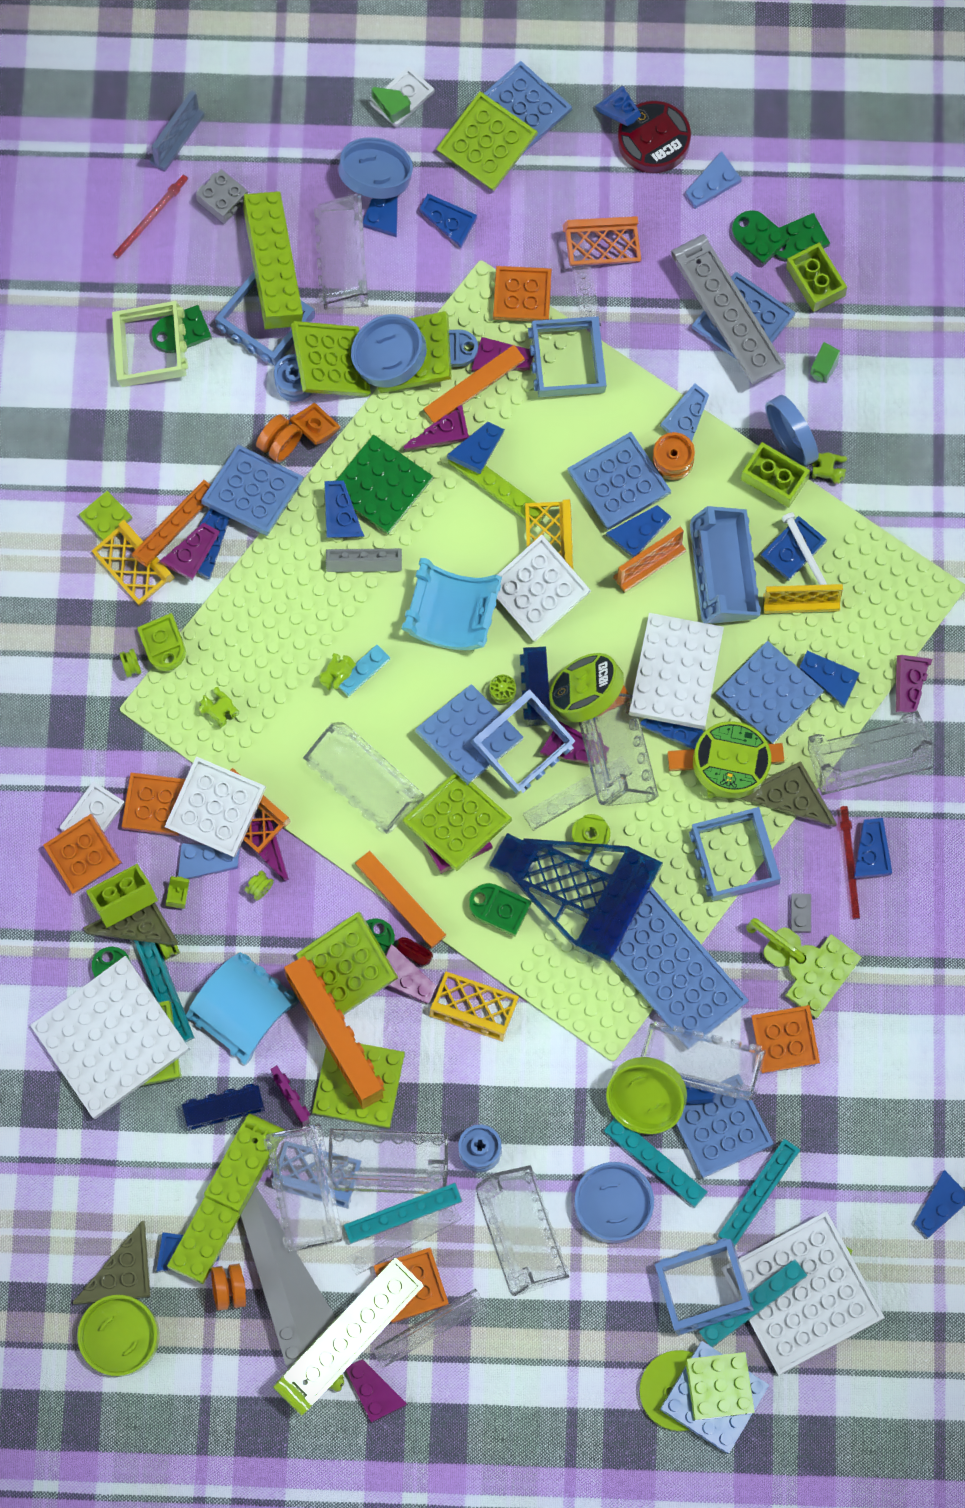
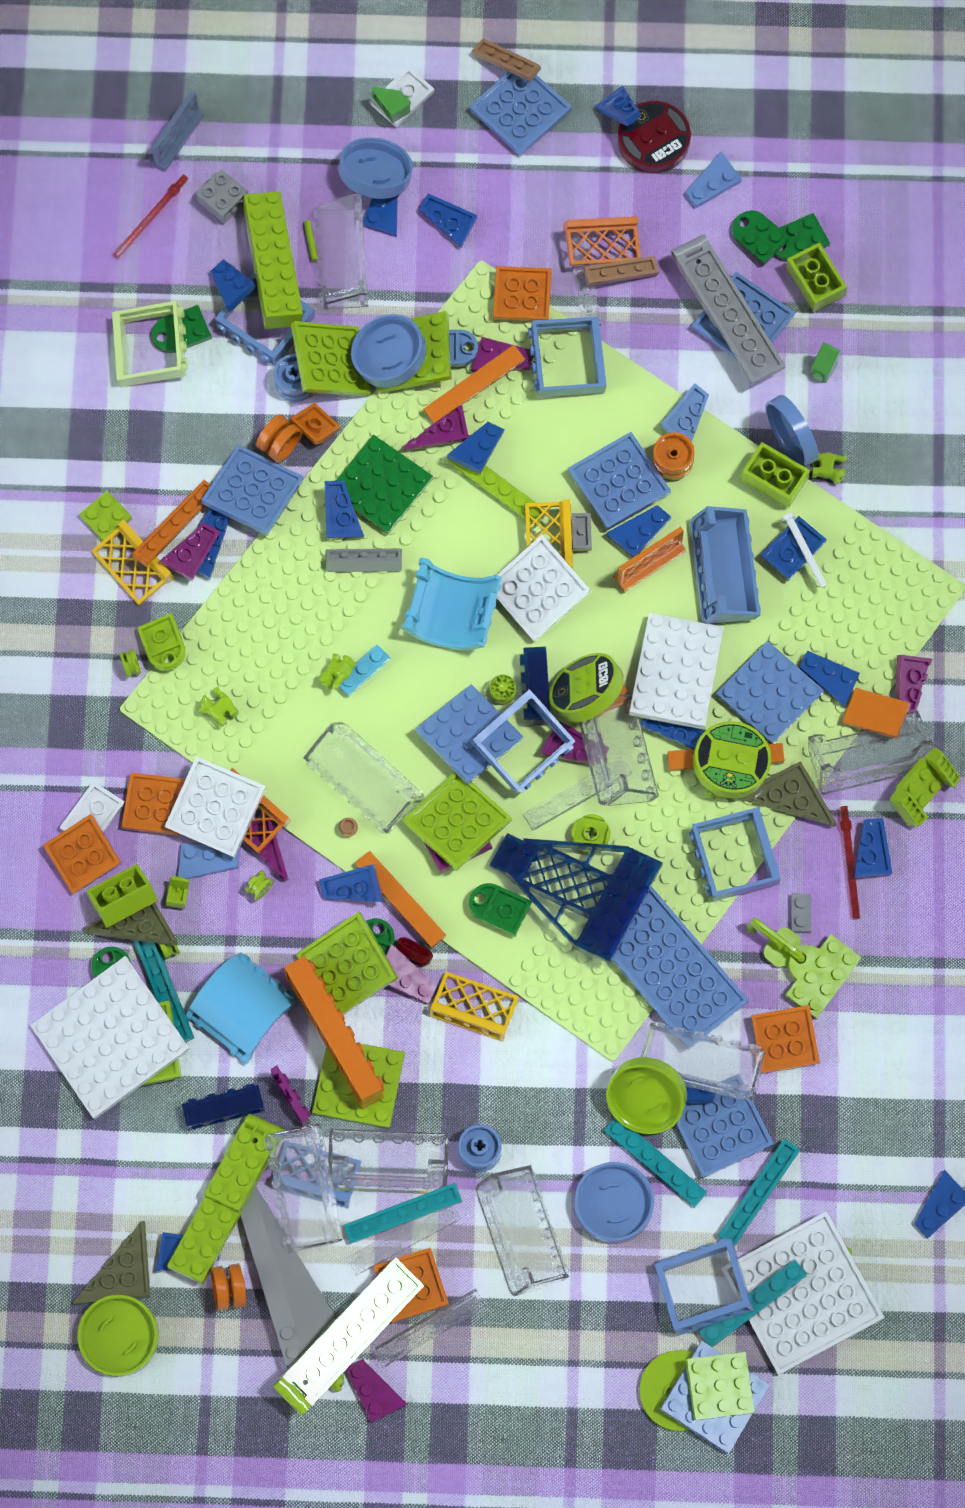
(231, 284): none -> blue wing
(310, 239): none -> lime piece
(348, 827): none -> nougat plate
(355, 884): none -> blue wing
(487, 141): lime plate -> none
(506, 60): none -> medium nougat plate
(581, 532): none -> light grey plate
(621, 271): none -> medium nougat plate
(802, 598): yellow fence -> none
(876, 713): none -> orange tile
(922, 785): none -> lime plate

